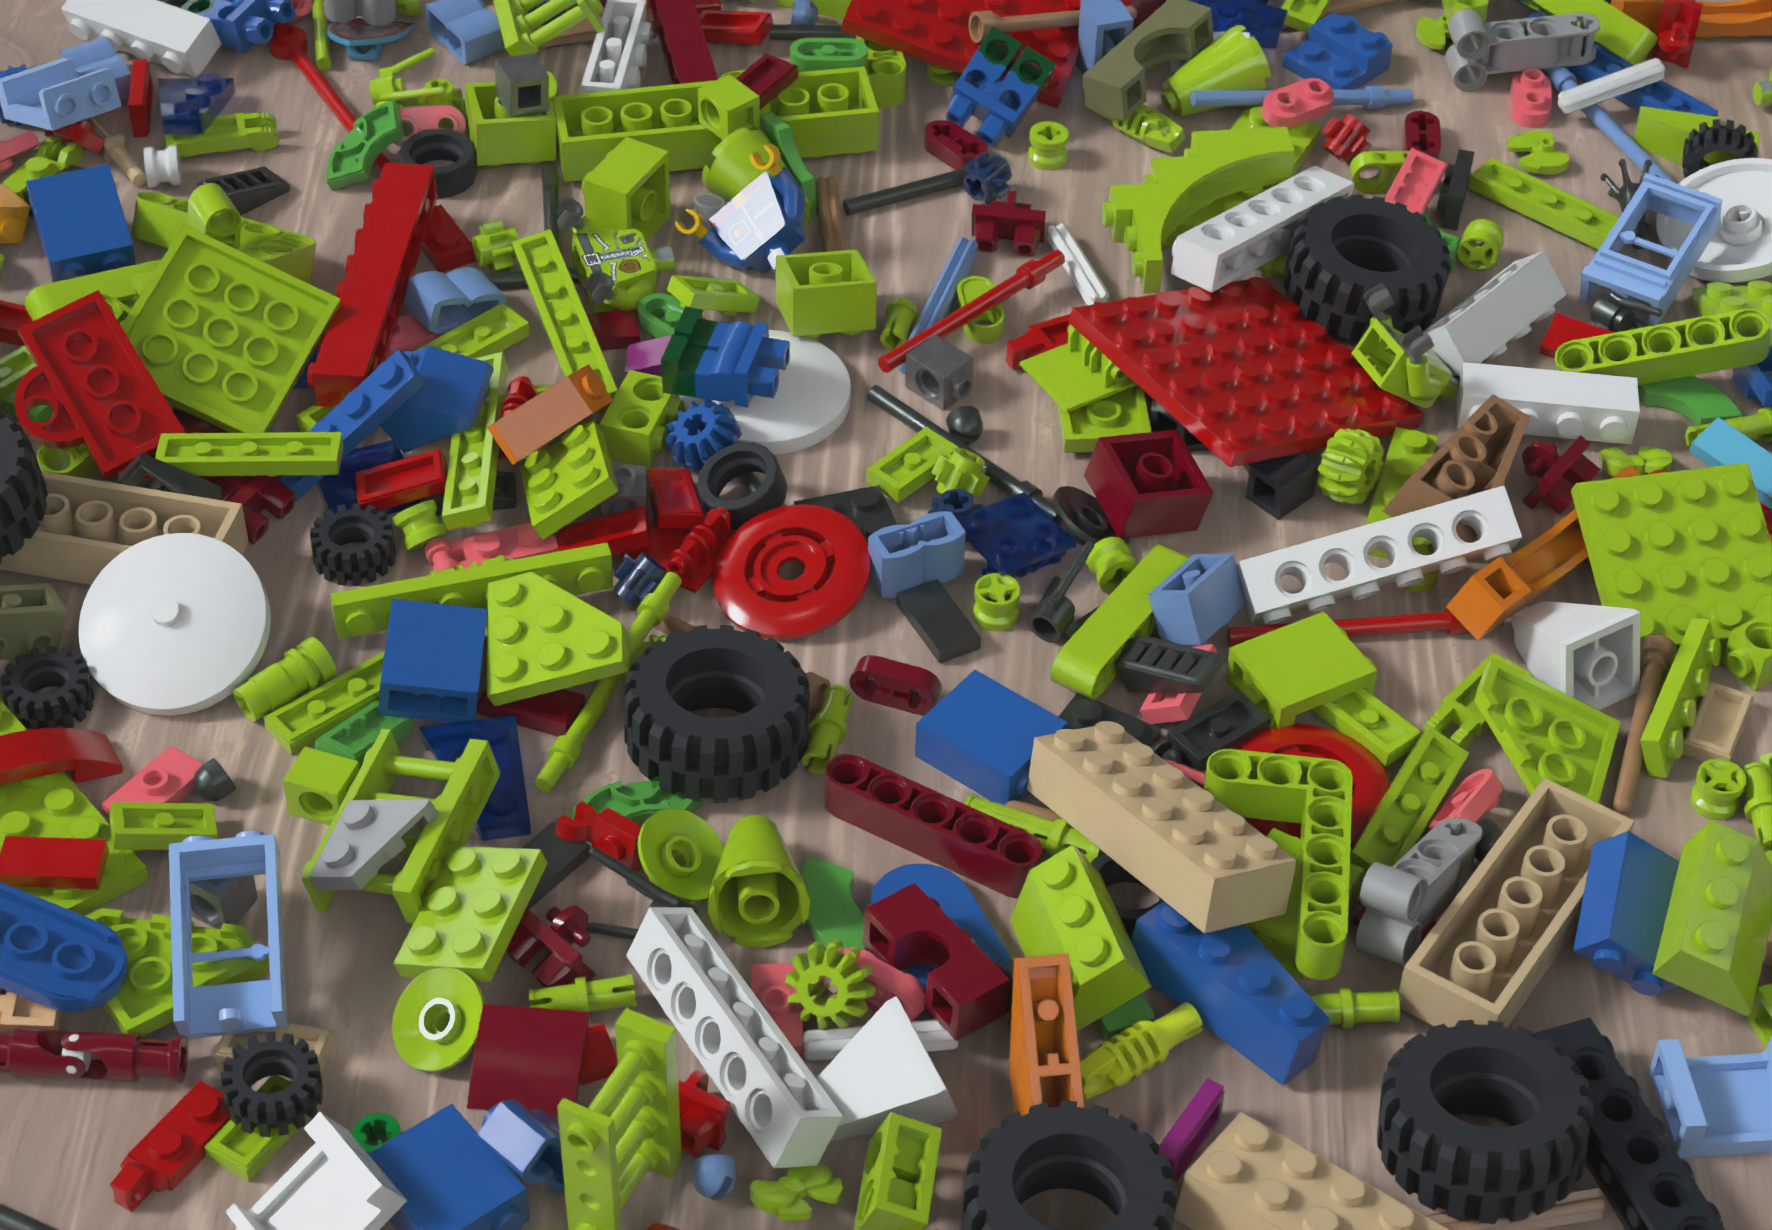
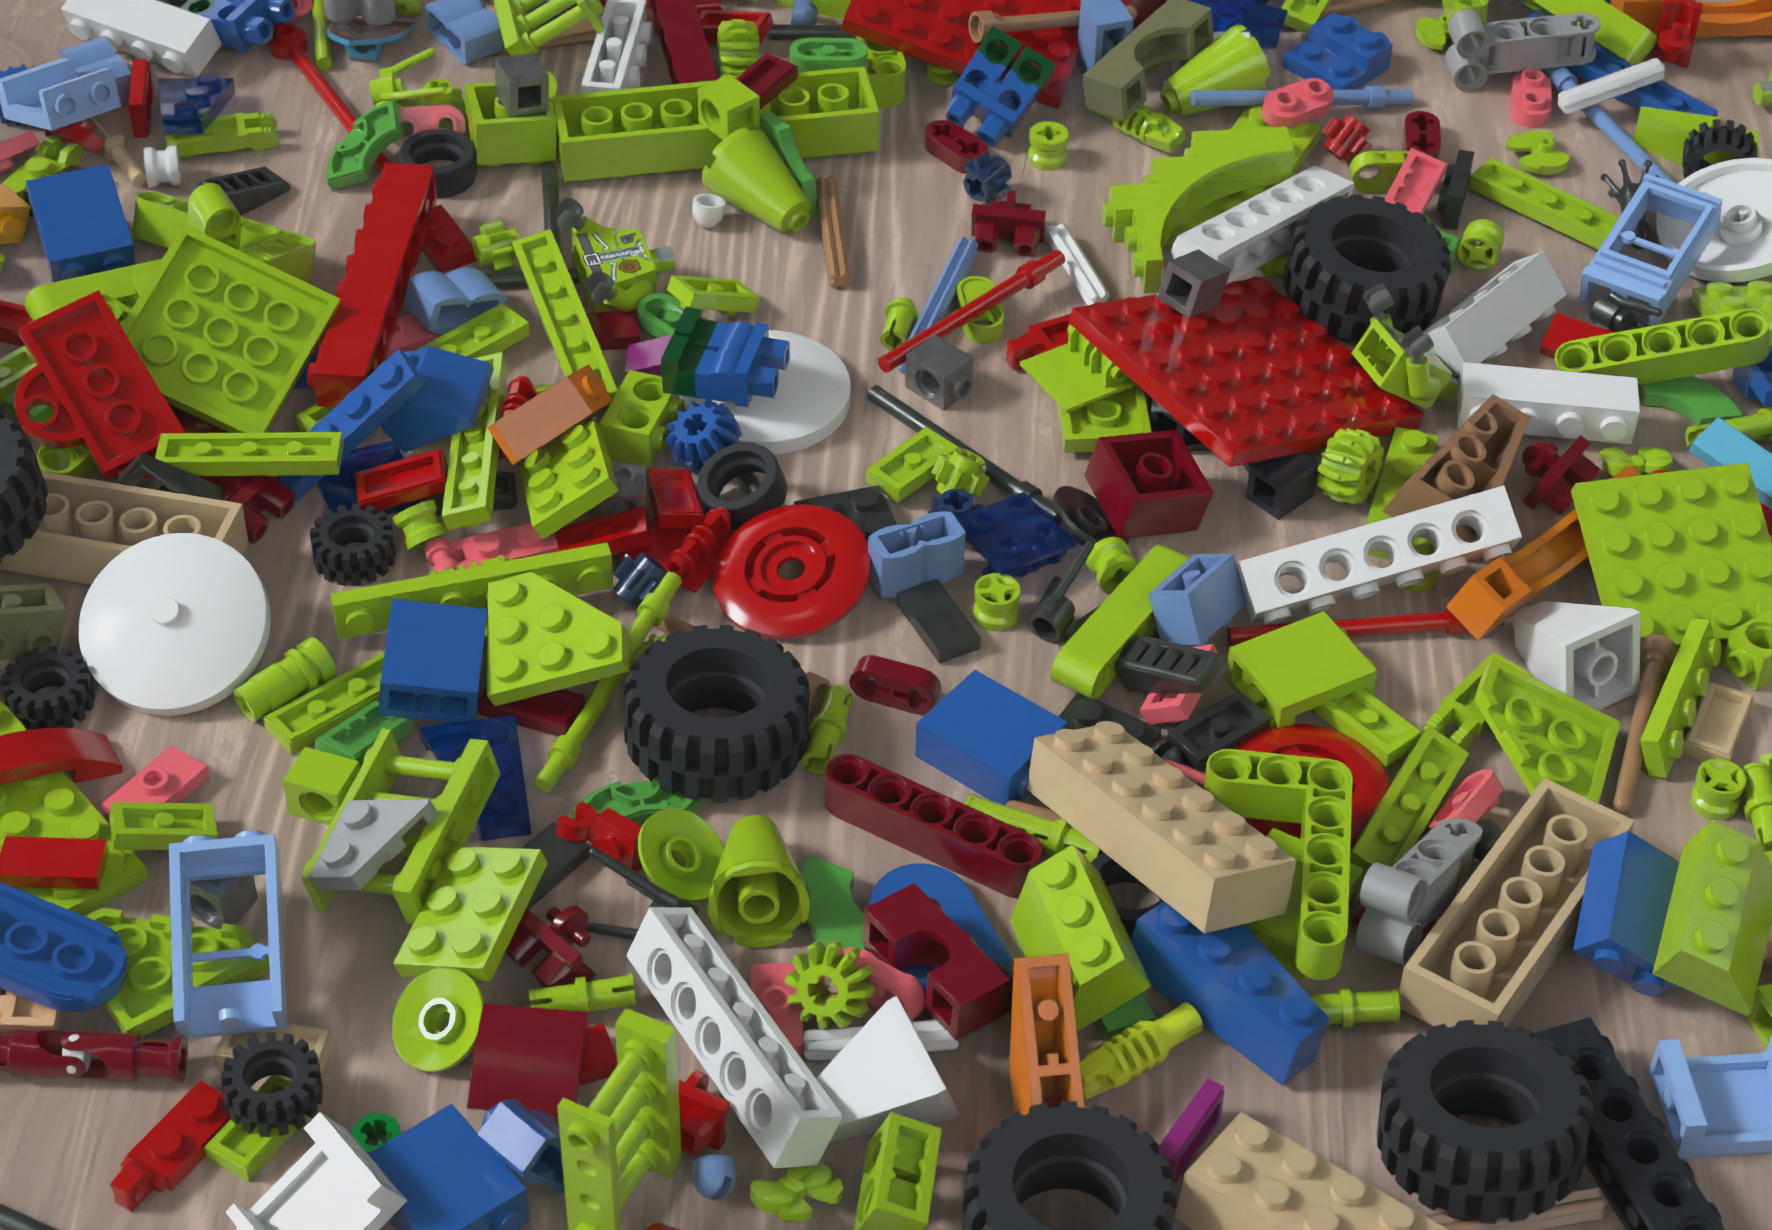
(212, 782): pearl dark grey hinge -> none
(630, 188): lime brick -> none
(736, 45): none -> lime gear
(758, 222): blue torso -> none
(826, 293): lime brick -> none
(904, 192): pearl dark grey bar -> none
(965, 424): pearl dark grey hinge -> none
(1193, 283): none -> flat silver brick

